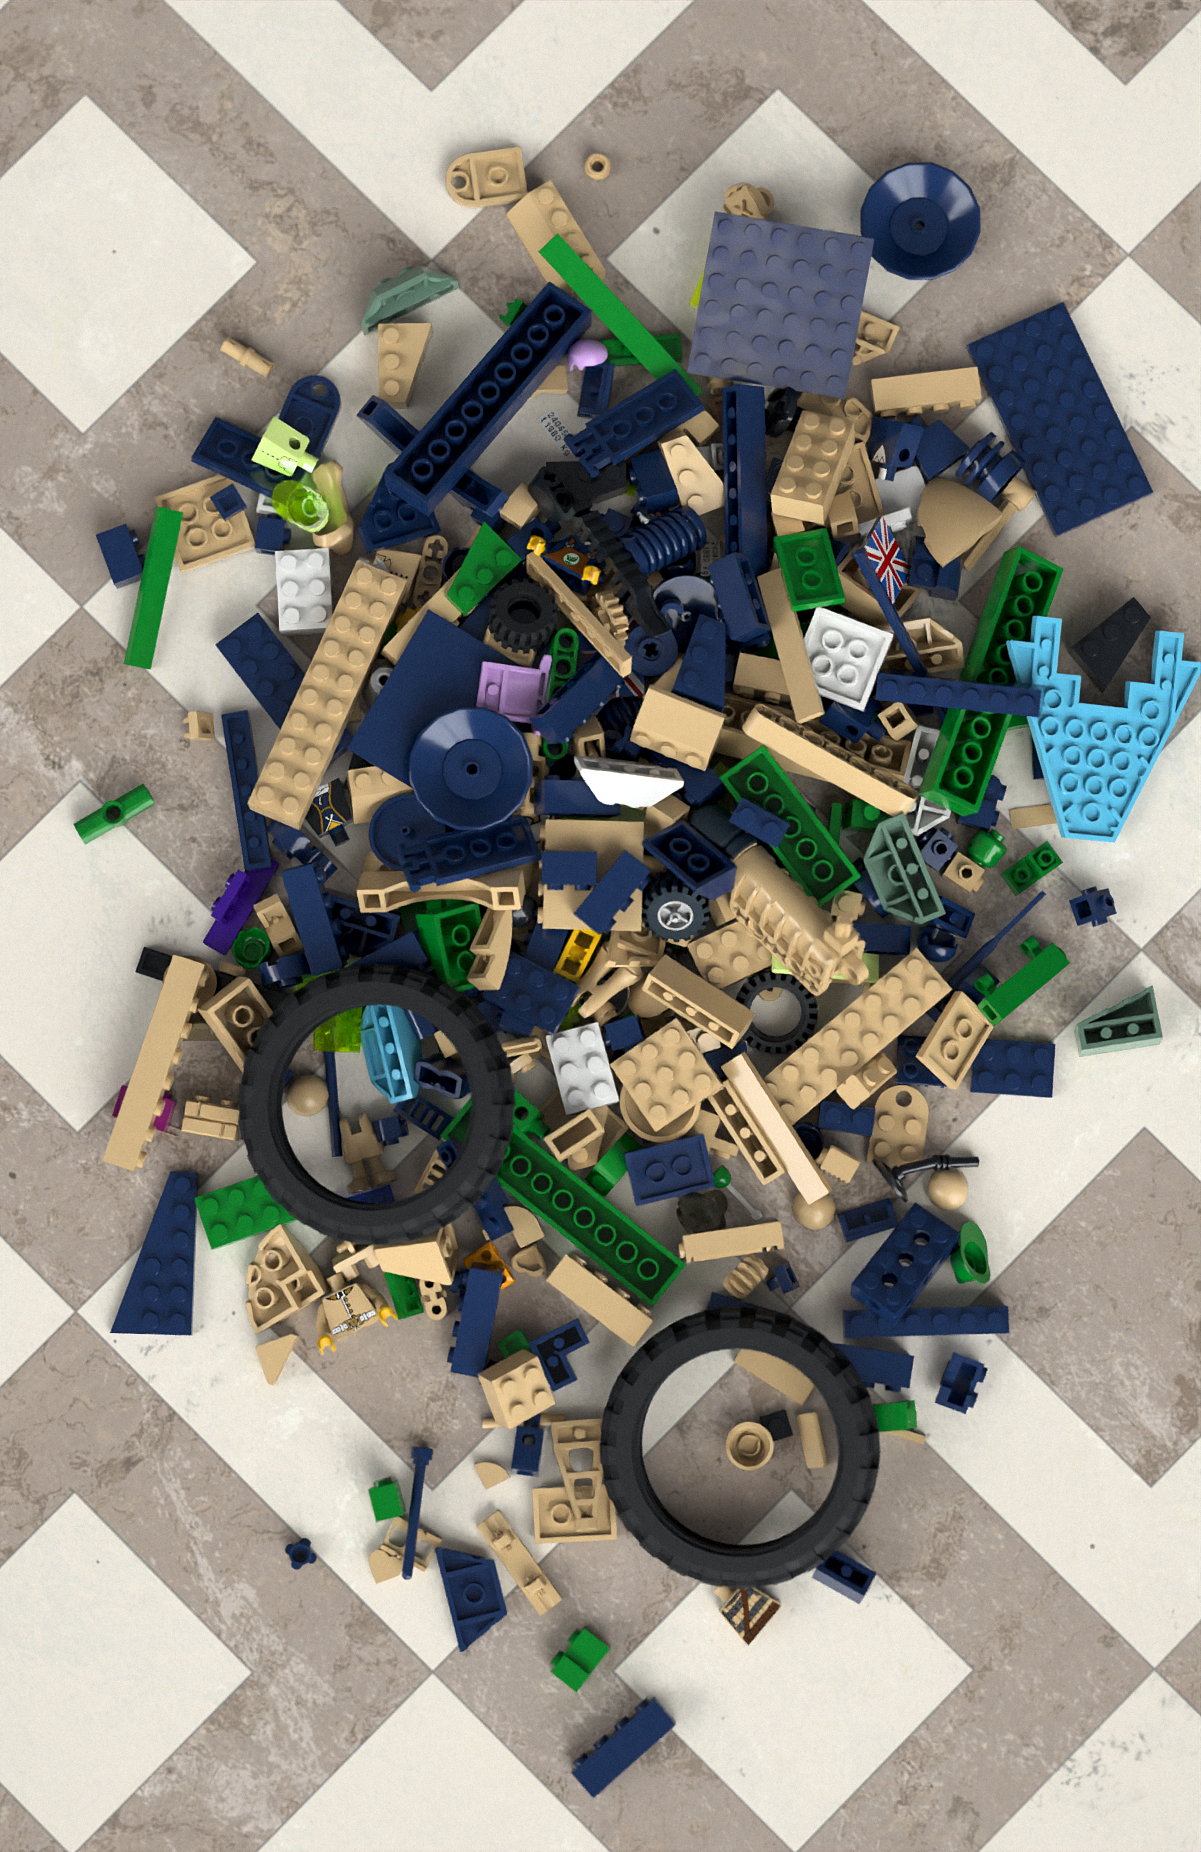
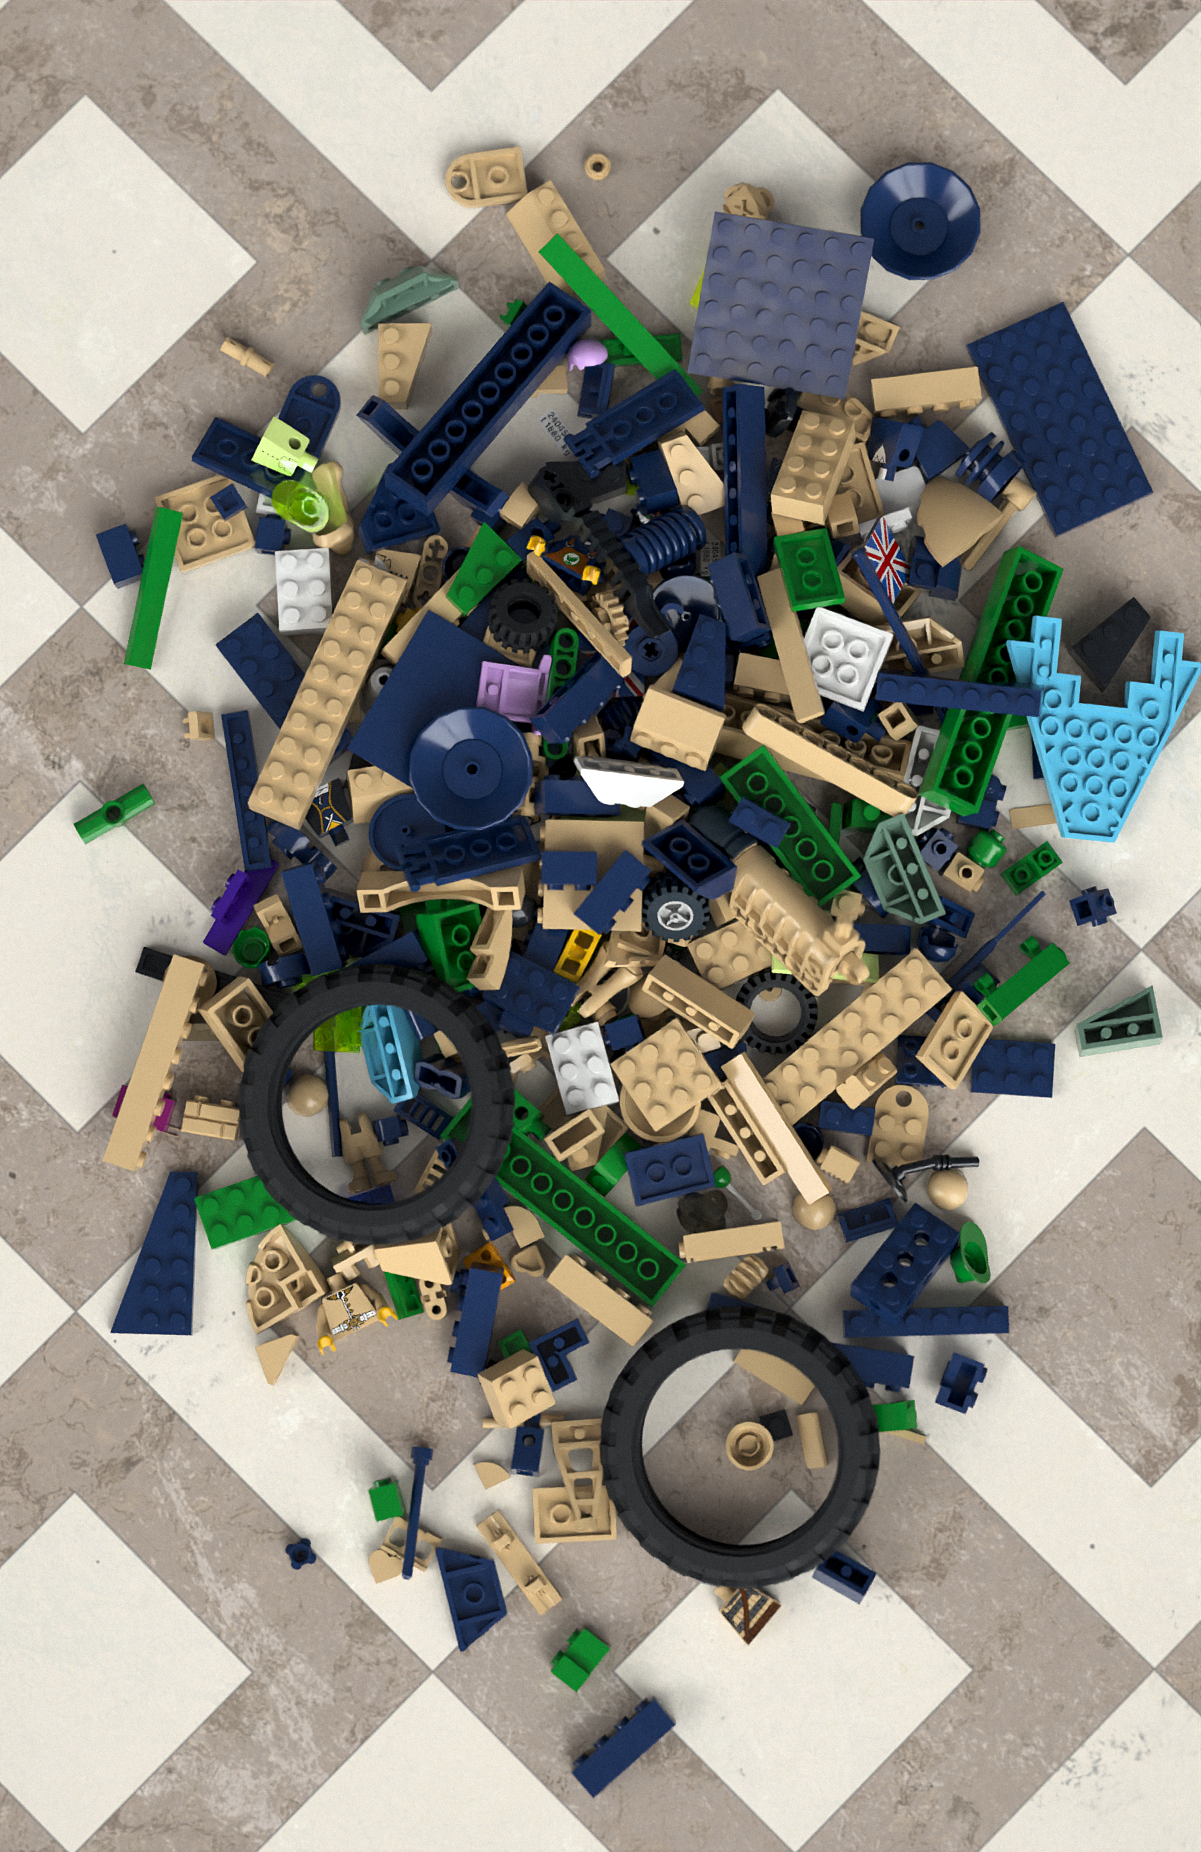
(231, 969): tan tile -> none

